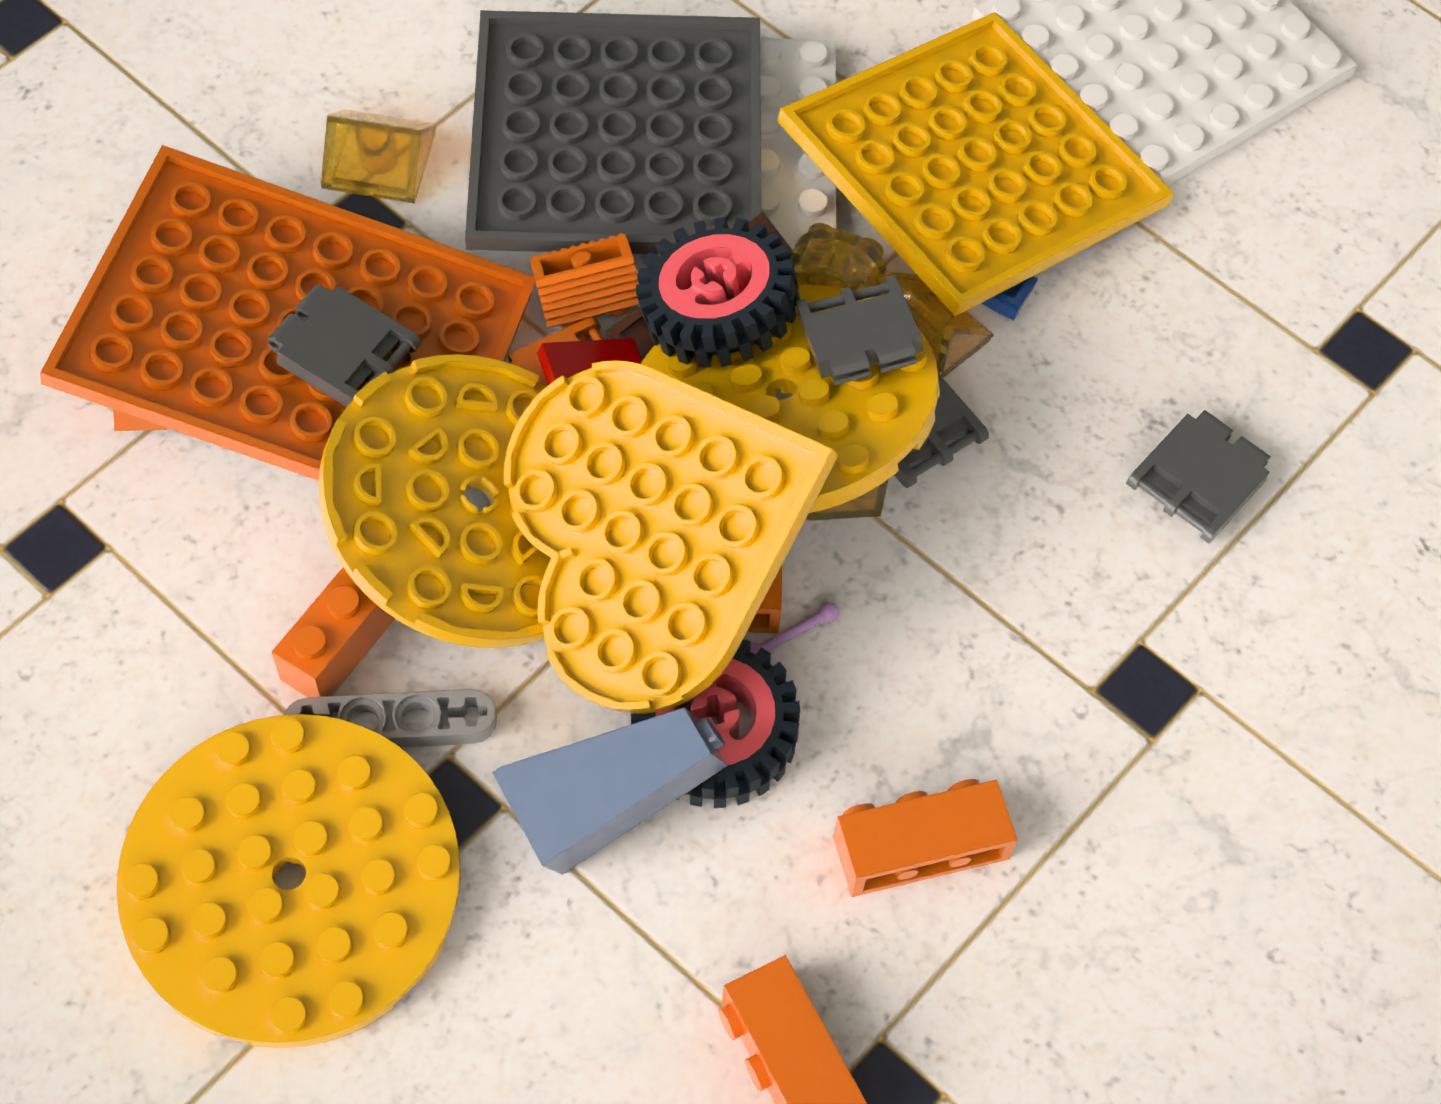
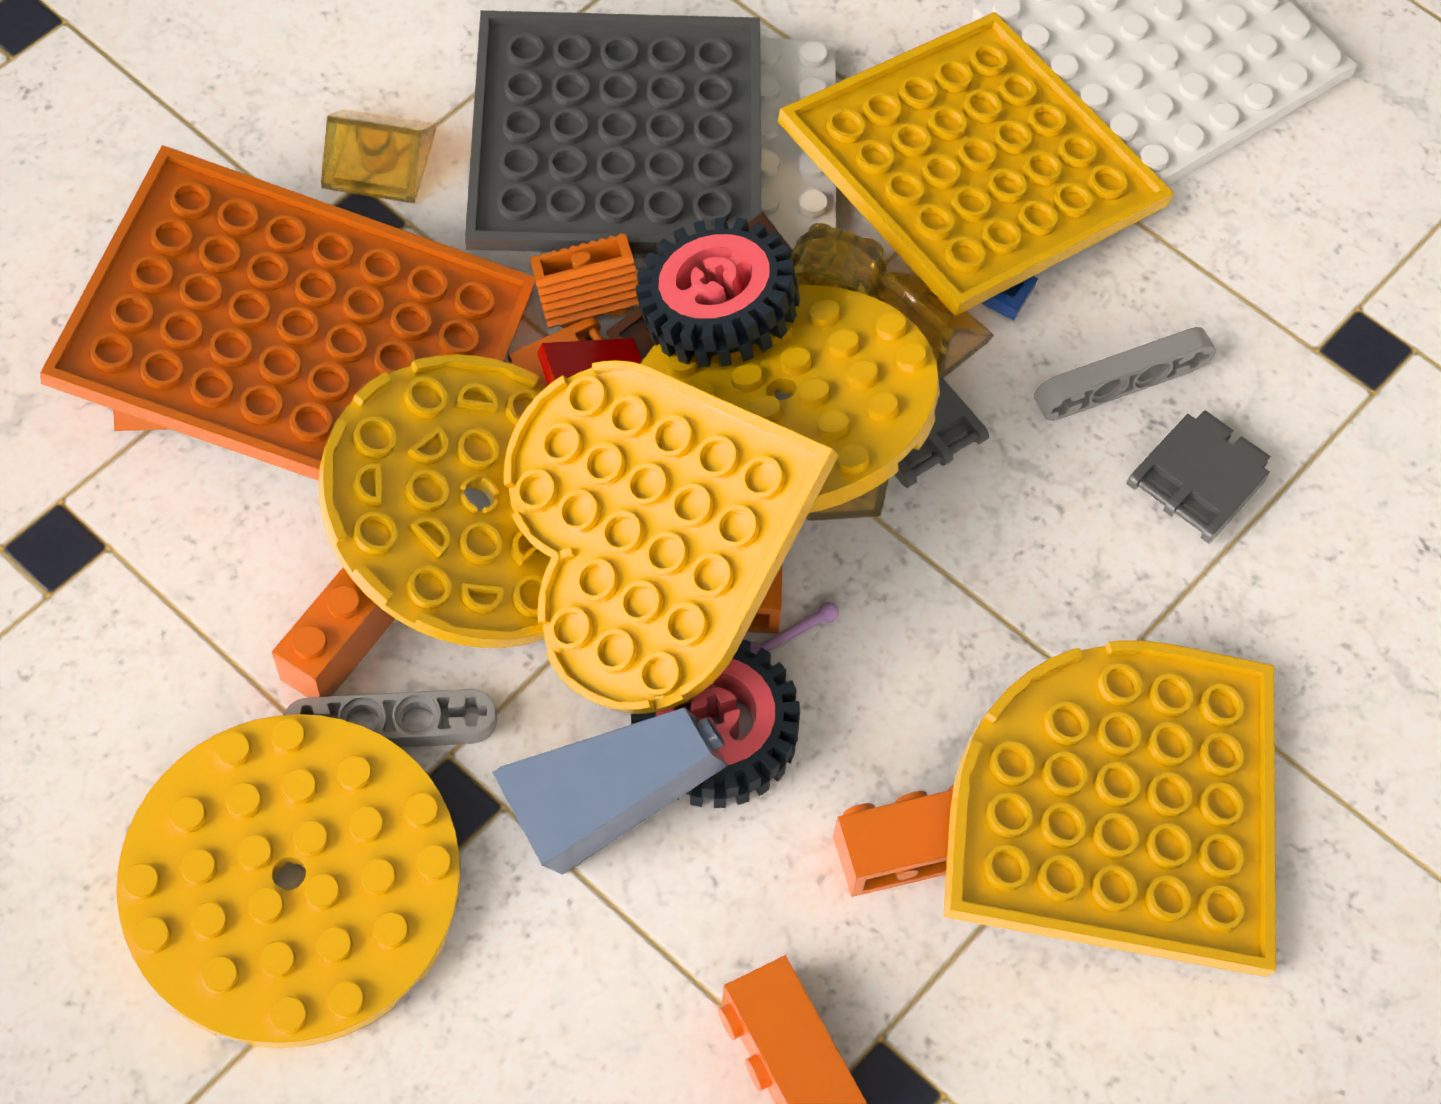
(339, 342): dark grey plate -> none
(860, 332): dark grey plate -> none
(1124, 373): none -> light grey beam
(1124, 806): none -> yellow plate

